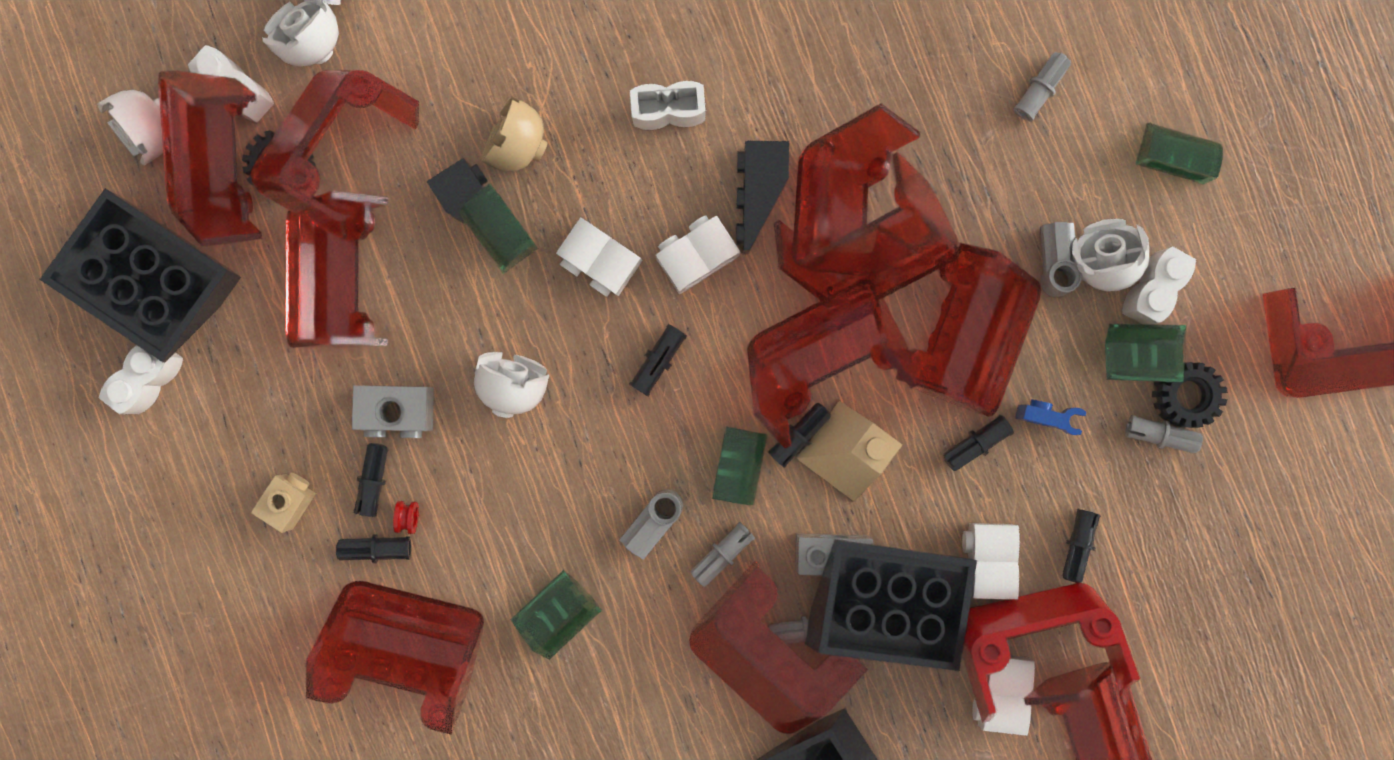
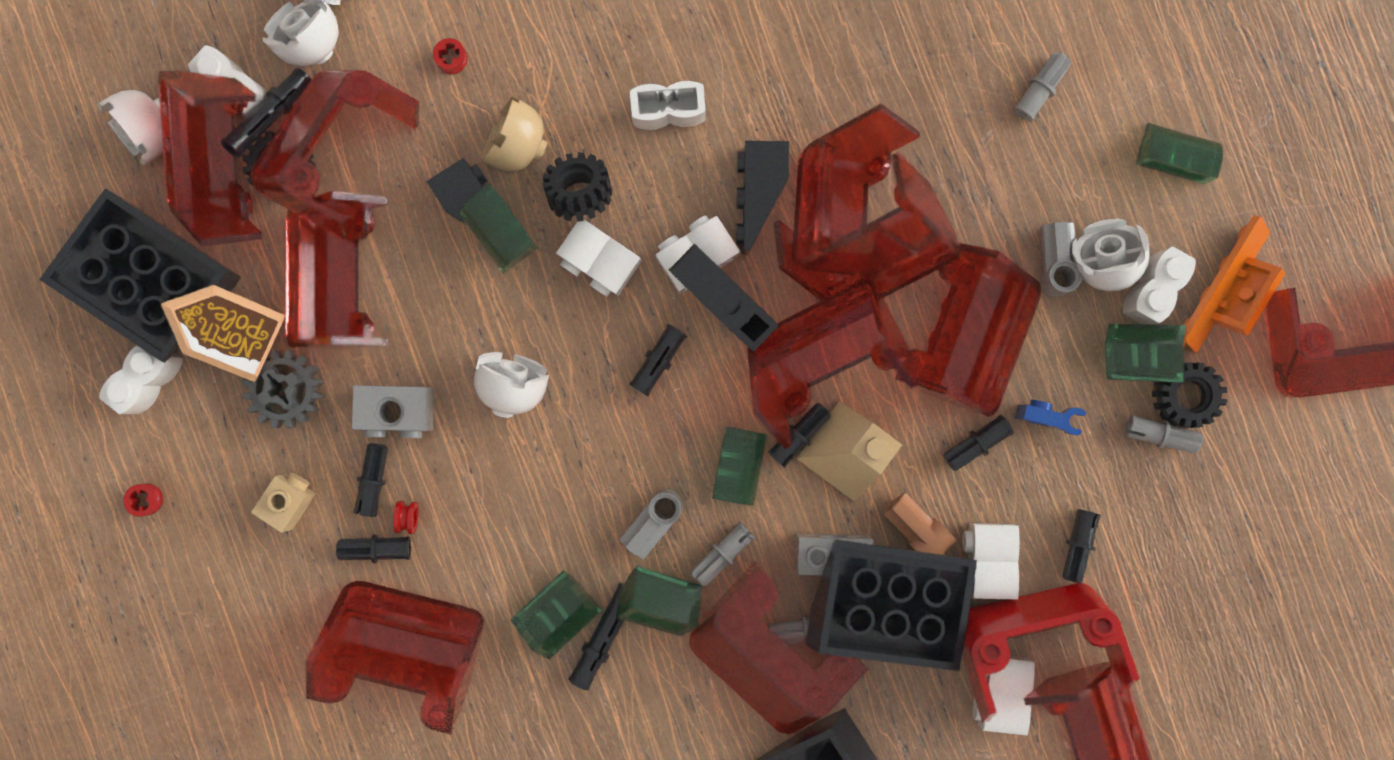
(131, 500): none -> red bush
(224, 329): none -> tile
(278, 101): none -> black pin
(296, 381): none -> dark grey gear
(442, 48): none -> red bush
(573, 172): none -> black tyre
(599, 644): none -> black pin
(660, 601): none -> clear green brick
(723, 297): none -> black slope
(917, 527): none -> nougat piece
(1238, 289): none -> orange bracket

